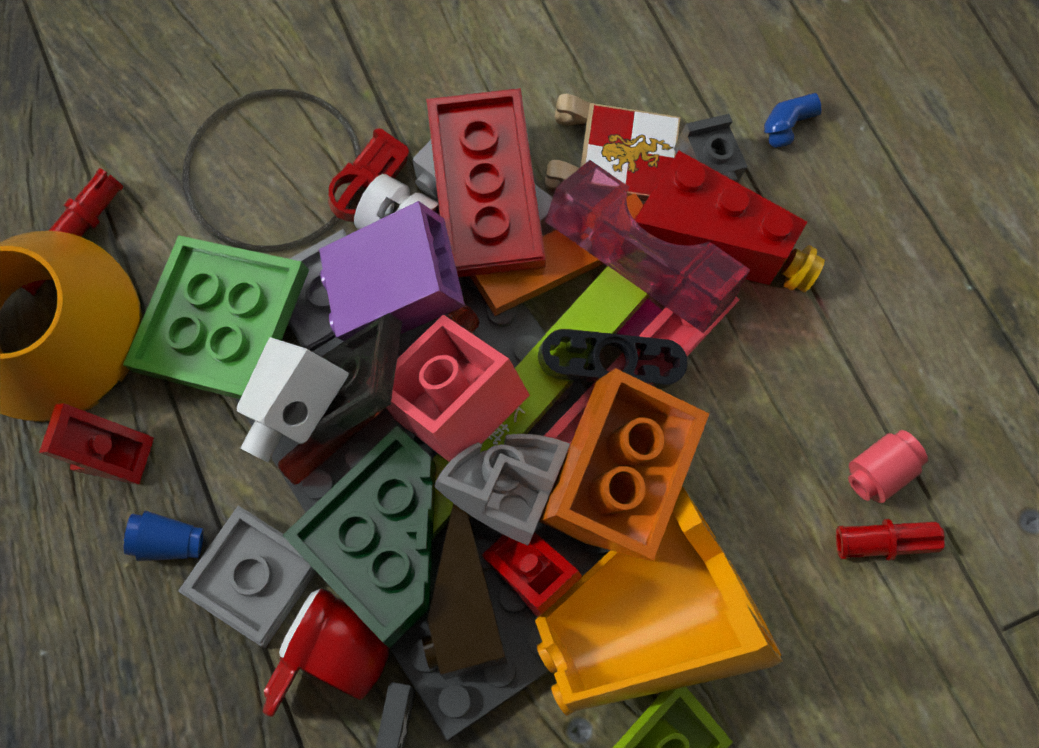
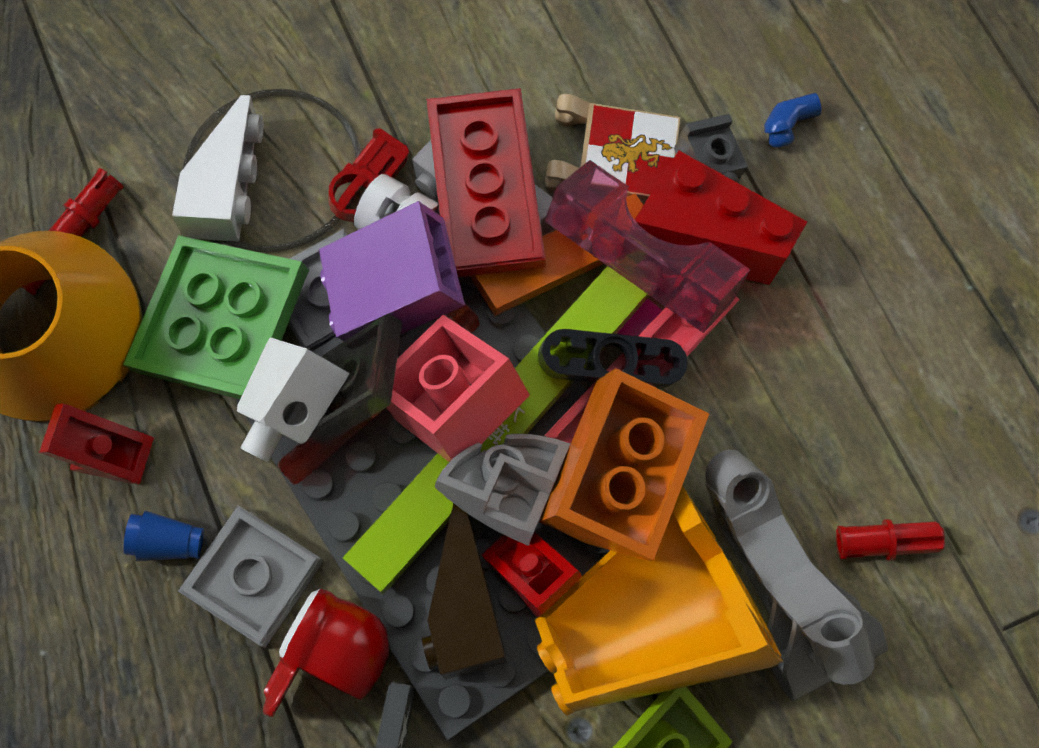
(215, 181): none -> white slope
(376, 536): dark green plate -> none
(802, 269): yellow plate -> none
(811, 617): none -> light grey connector
(887, 466): coral brick -> none

